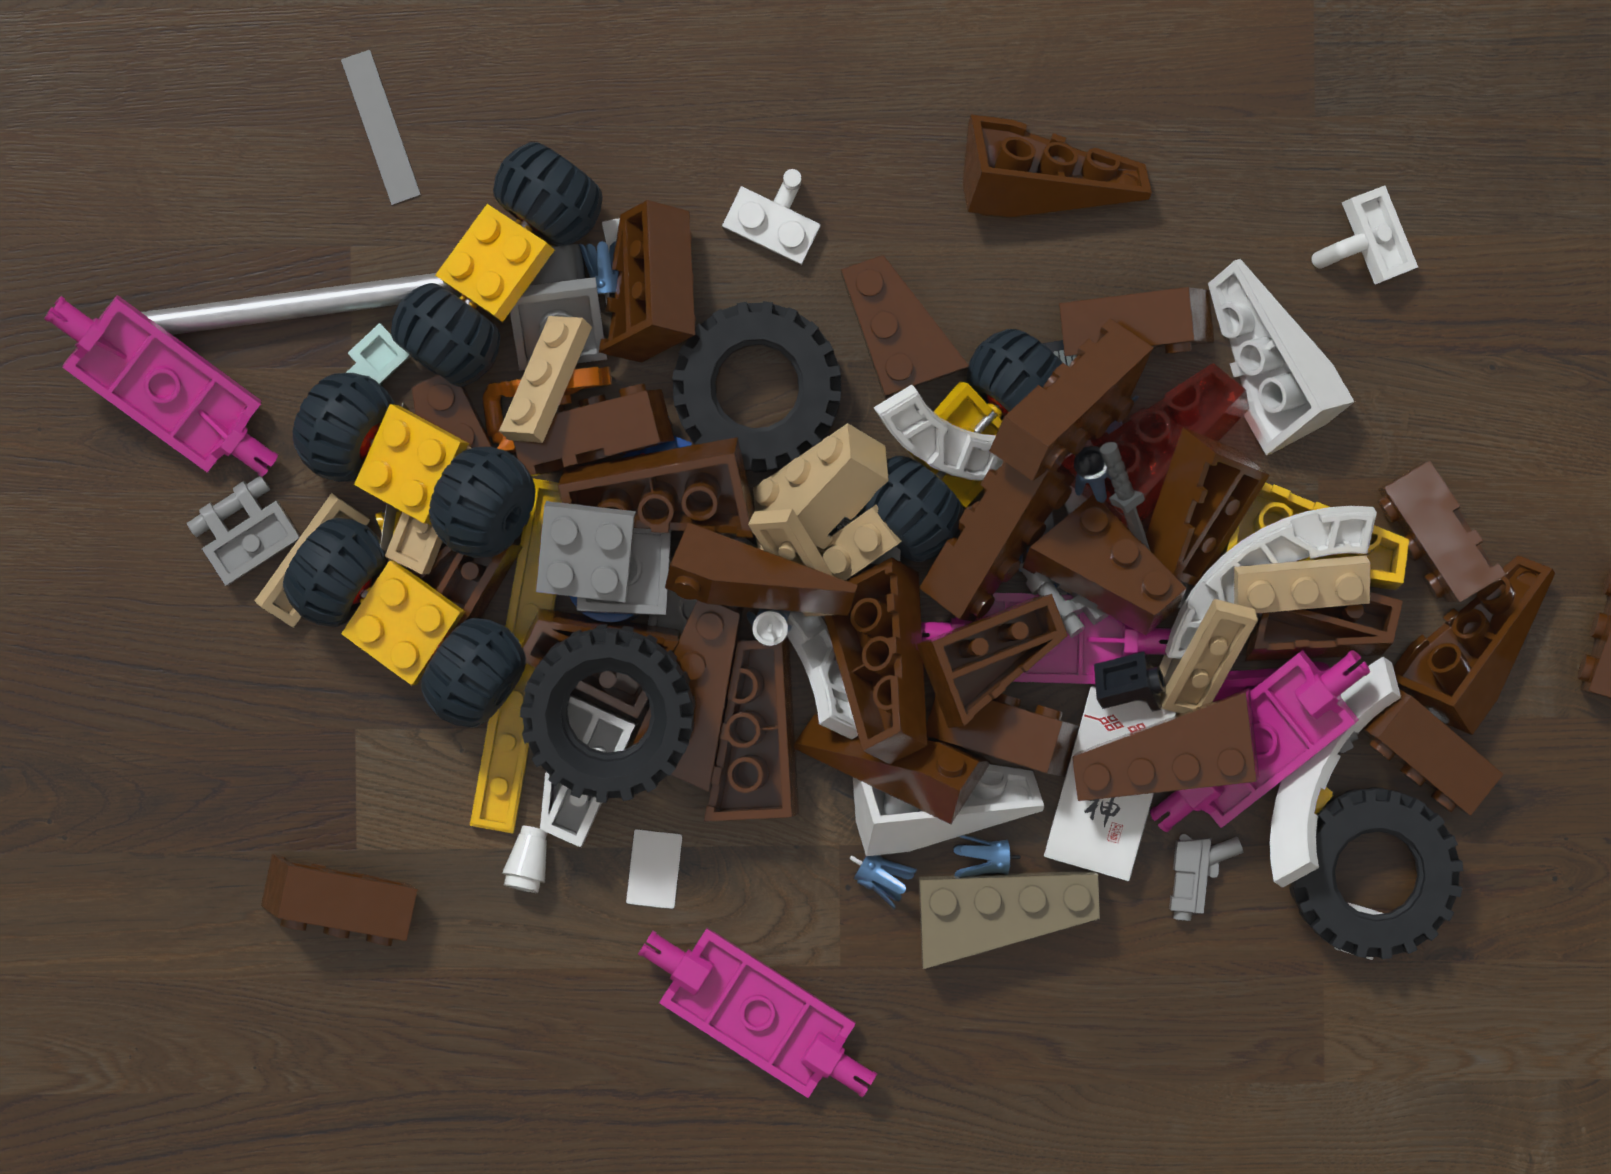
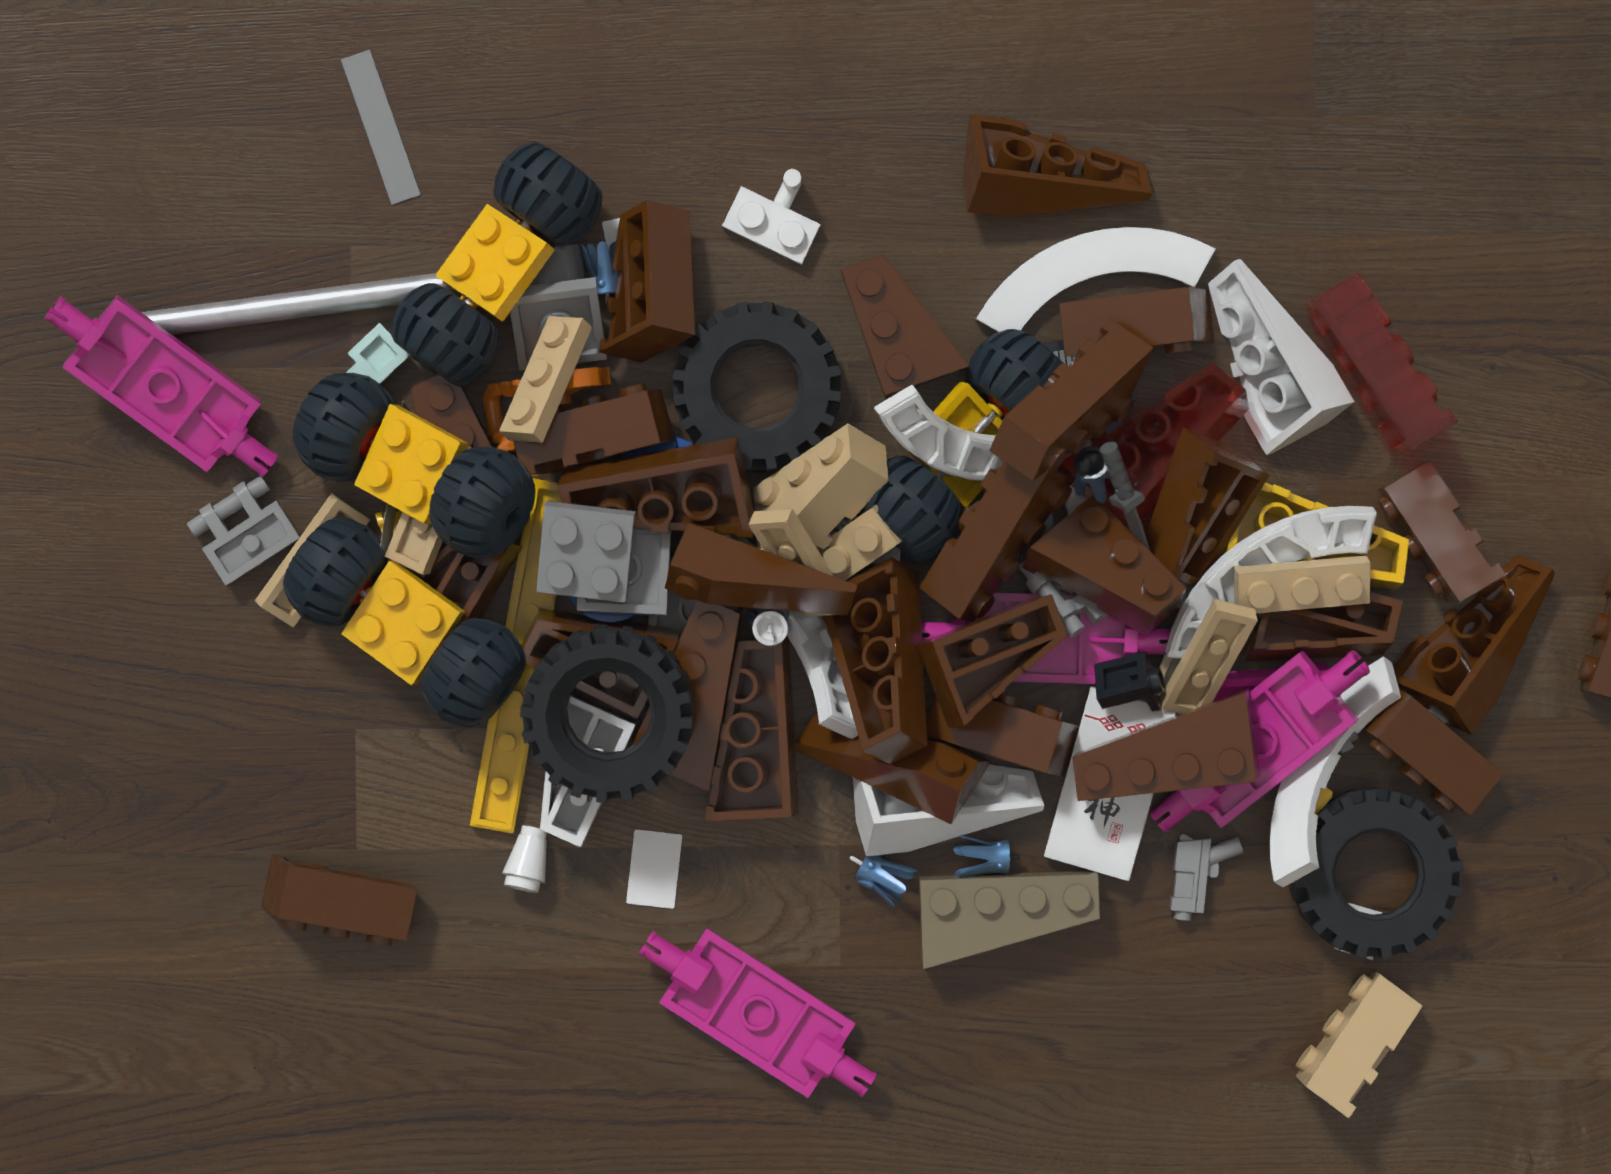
(1088, 257): none -> white tile
(1357, 1041): none -> tan wedge
(1376, 236): white plate -> none
(1379, 365): none -> clear red wedge

